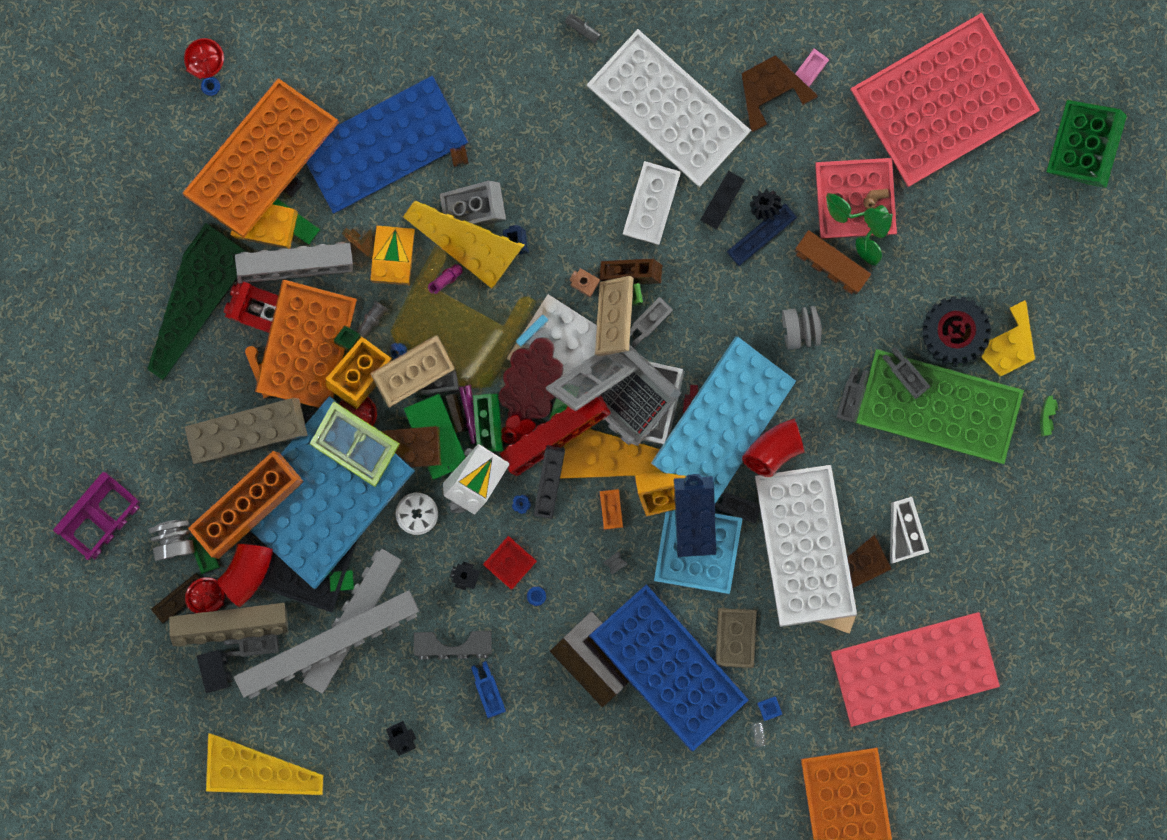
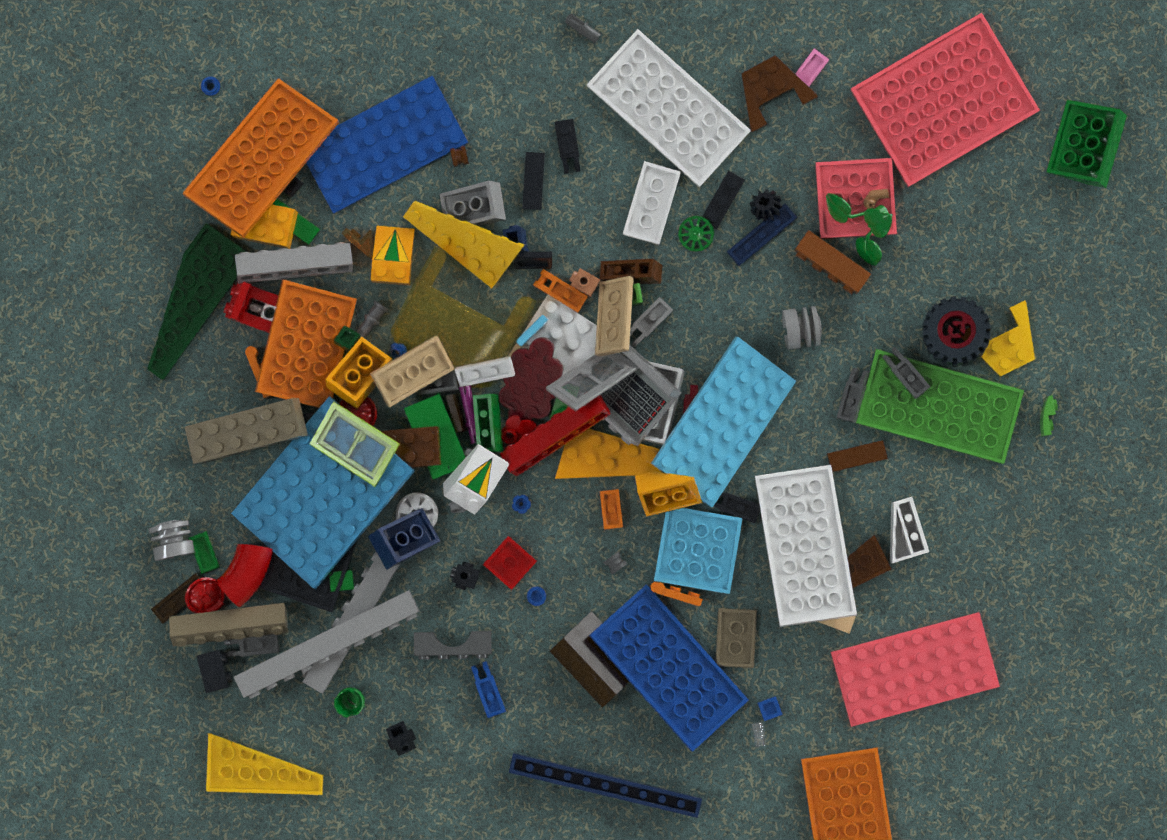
(88, 508): magenta window -> none
(203, 58): red piece -> none
(245, 504): orange brick -> none
(341, 702): none -> green hair
(404, 538): none -> dark blue slope
(448, 276): magenta pin -> none
(485, 371): none -> white tile
(533, 181): none -> black tile
(533, 260): none -> black tile
(549, 482): black tile -> none
(561, 291): none -> orange plate
(567, 143): none -> black hinge
(605, 785): none -> dark blue brick
(675, 593): none -> orange hinge
(695, 516): dark blue piece -> none
(696, 233): none -> green wheel
(774, 448): red brick -> none
(857, 456): none -> reddish brown tile

